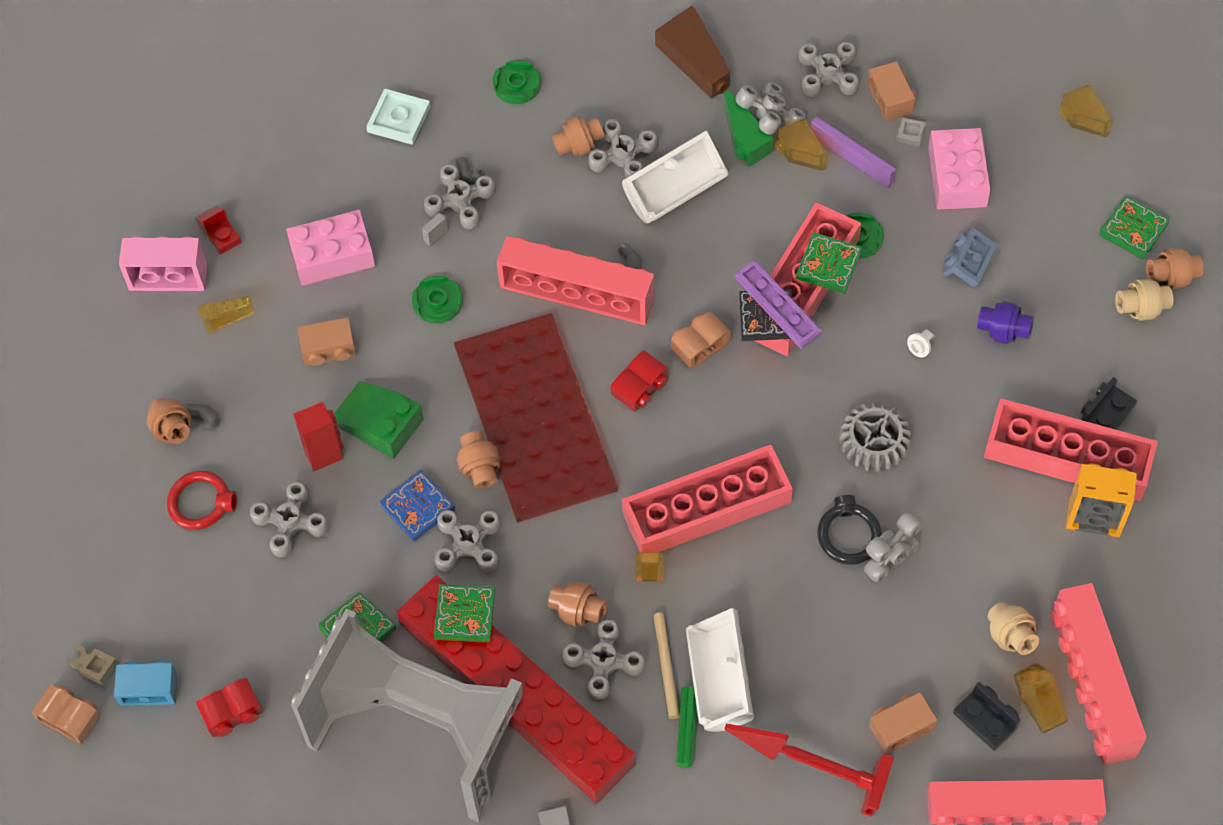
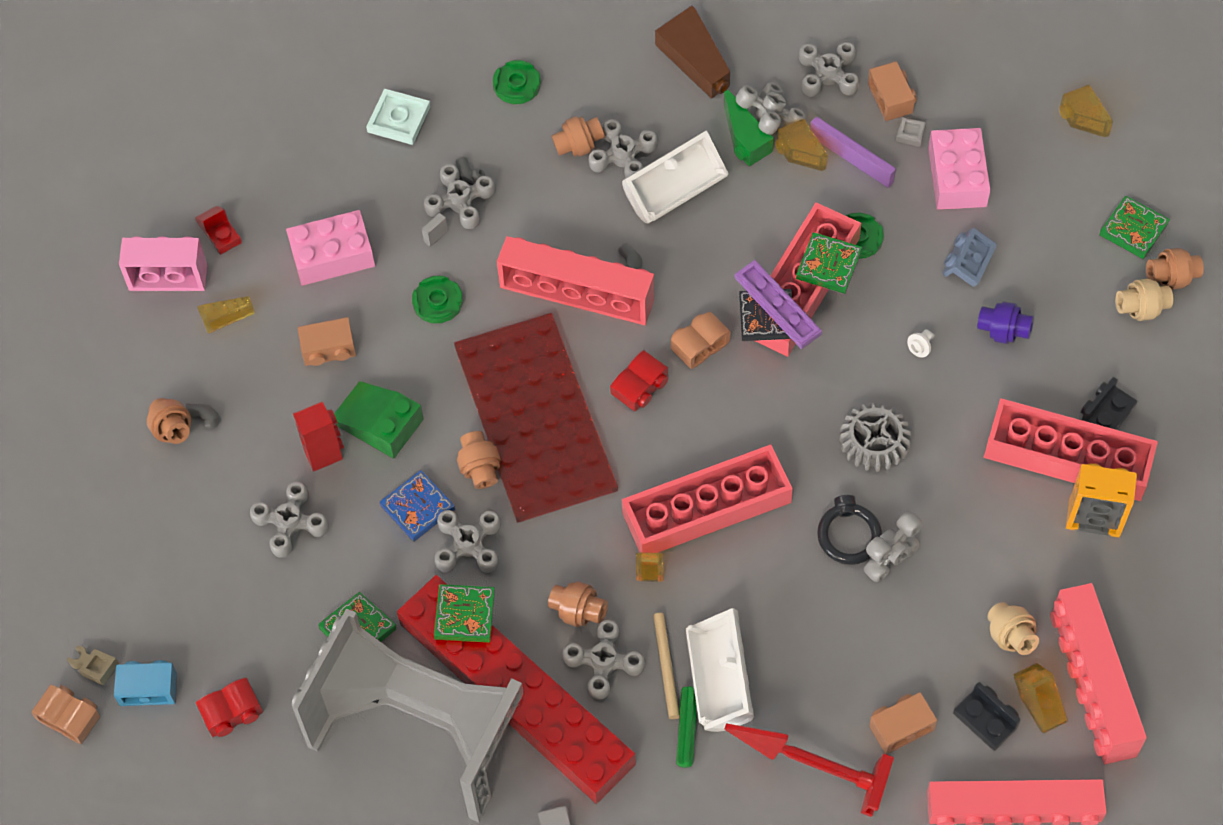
(225, 500): red piece -> none

